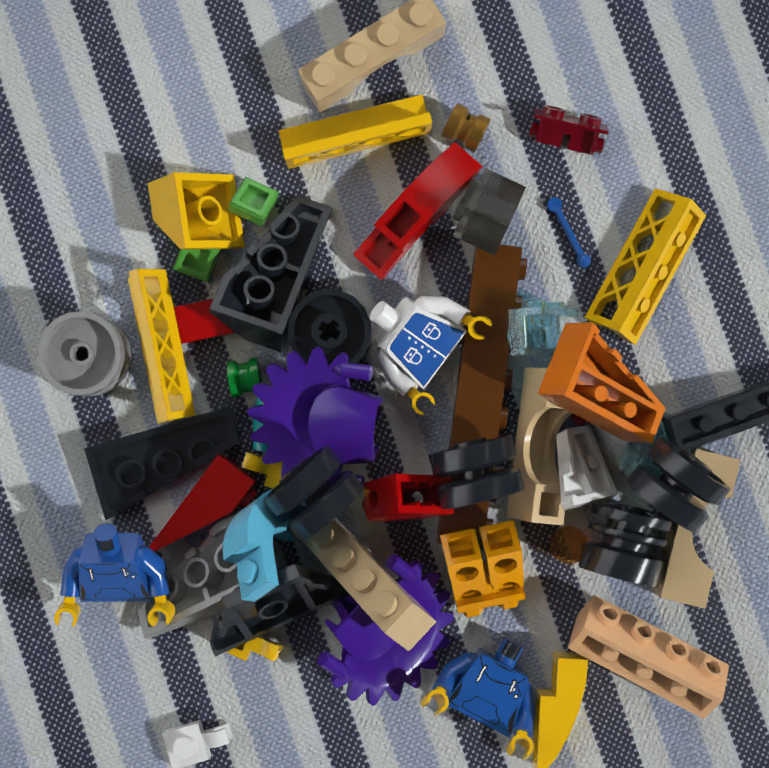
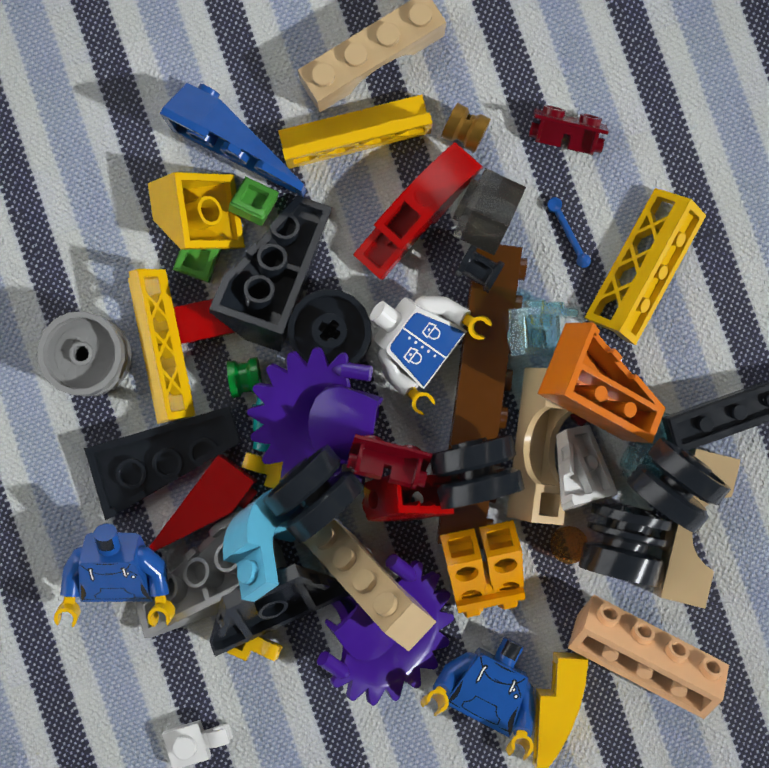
(211, 124): none -> blue wedge
(372, 454): none -> dark red hinge
(479, 268): none -> black bush

